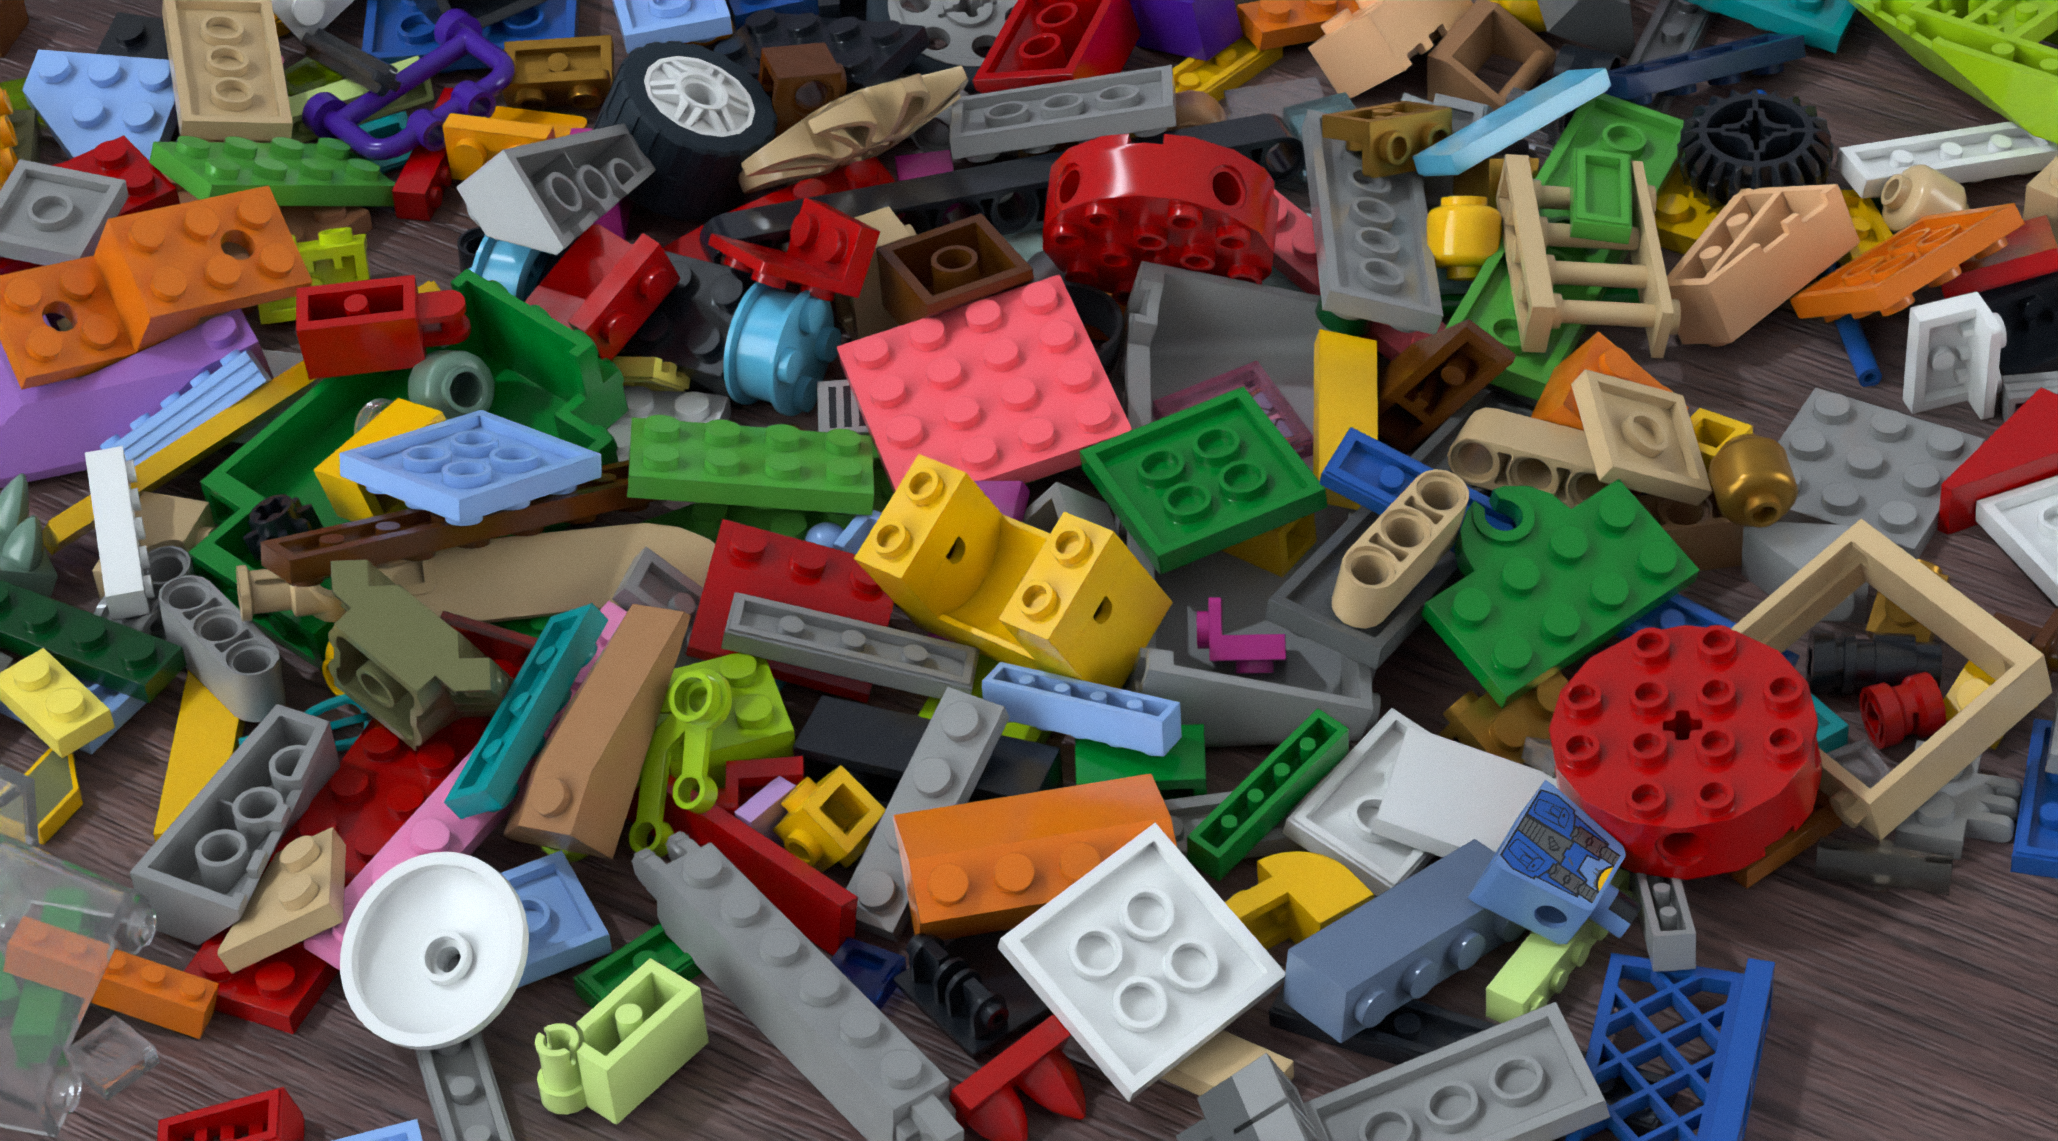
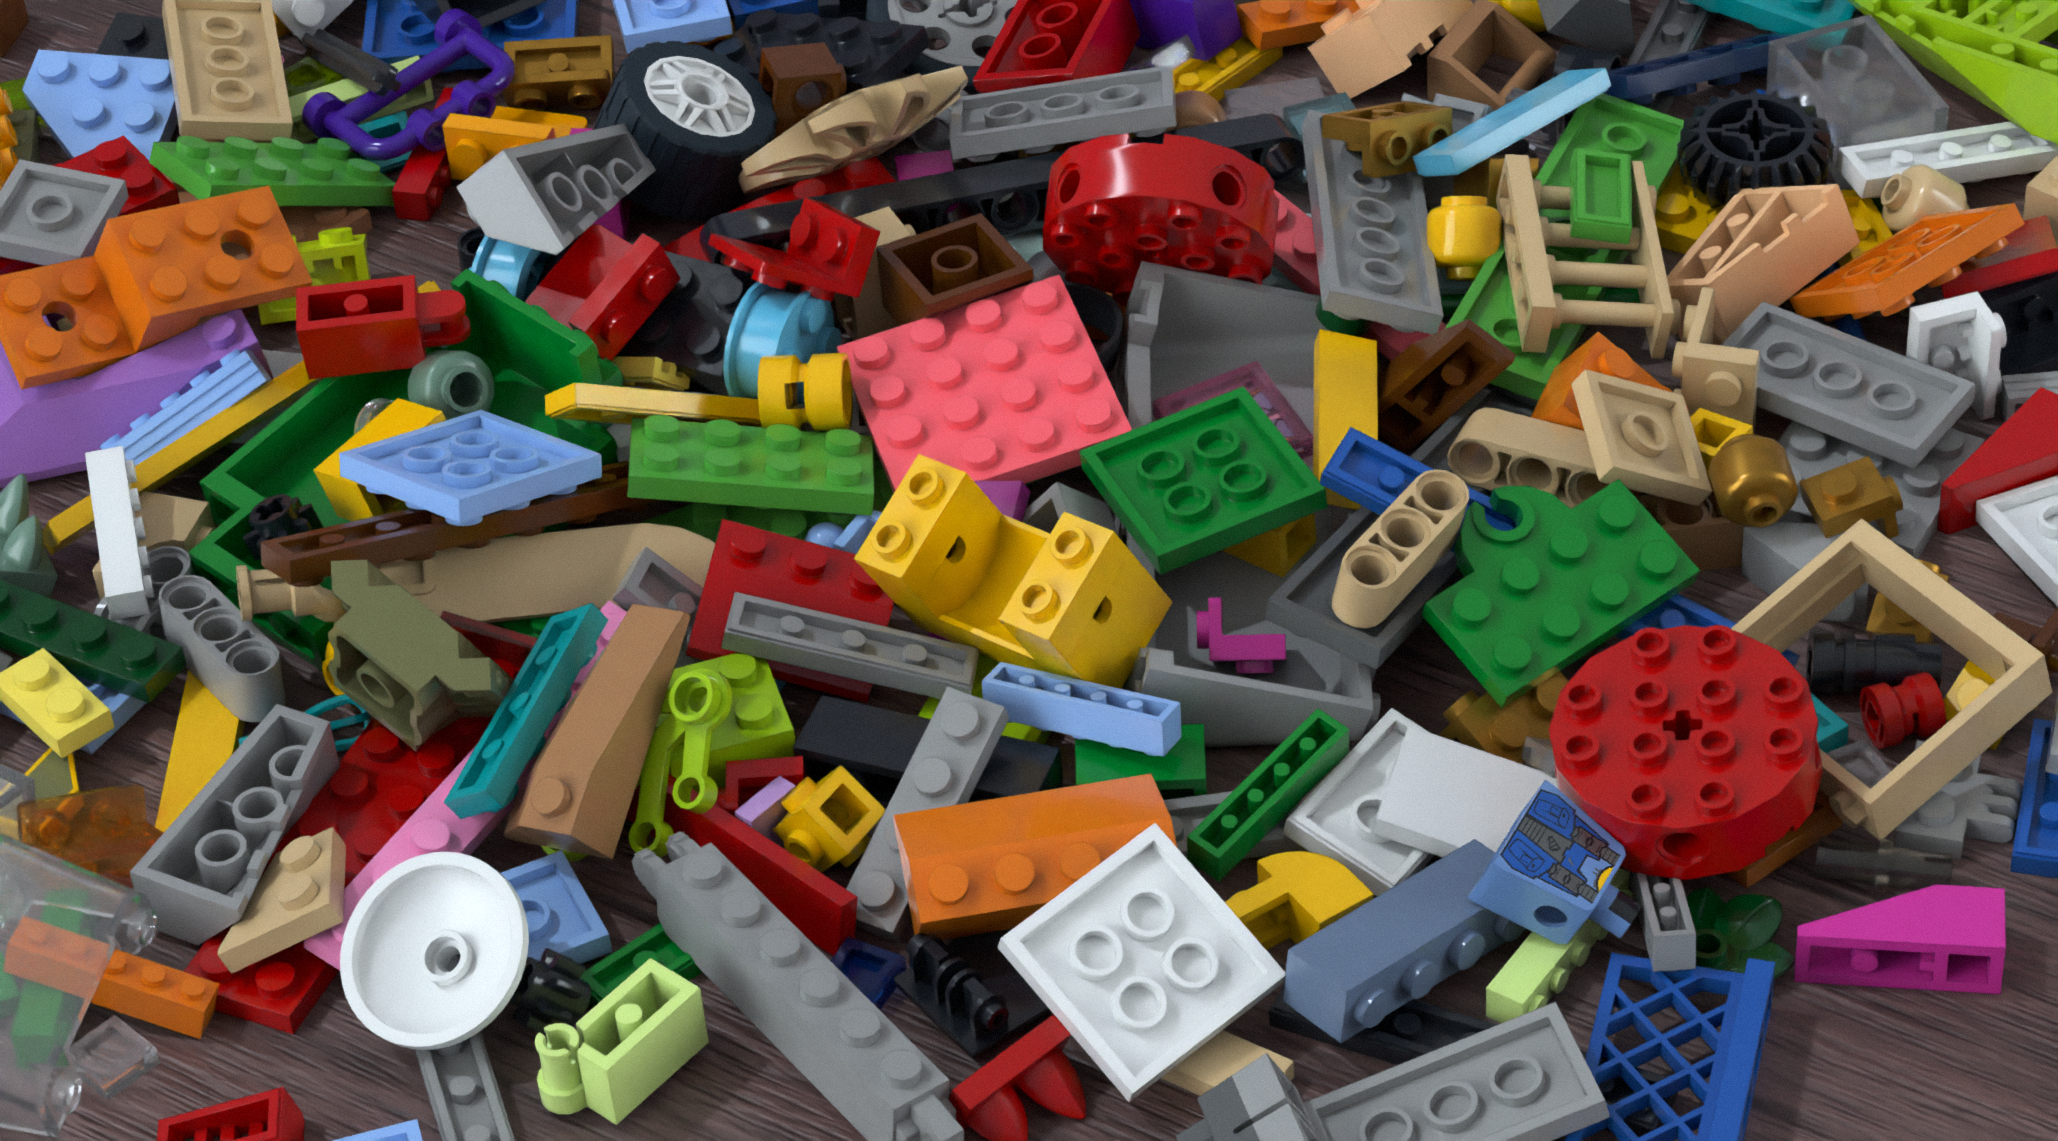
(91, 828): none -> clear orange bracket
(551, 992): none -> black gear
(620, 404): none -> yellow tile
(826, 391): none -> yellow wheel
(1172, 54): none -> clear tile
(1714, 375): none -> tan bracket
(1737, 931): none -> dark green plate
(1850, 385): none -> light grey plate
(1852, 493): none -> pearl gold bracket
(1856, 84): none -> clear brick
(1911, 941): none -> dark pink slope

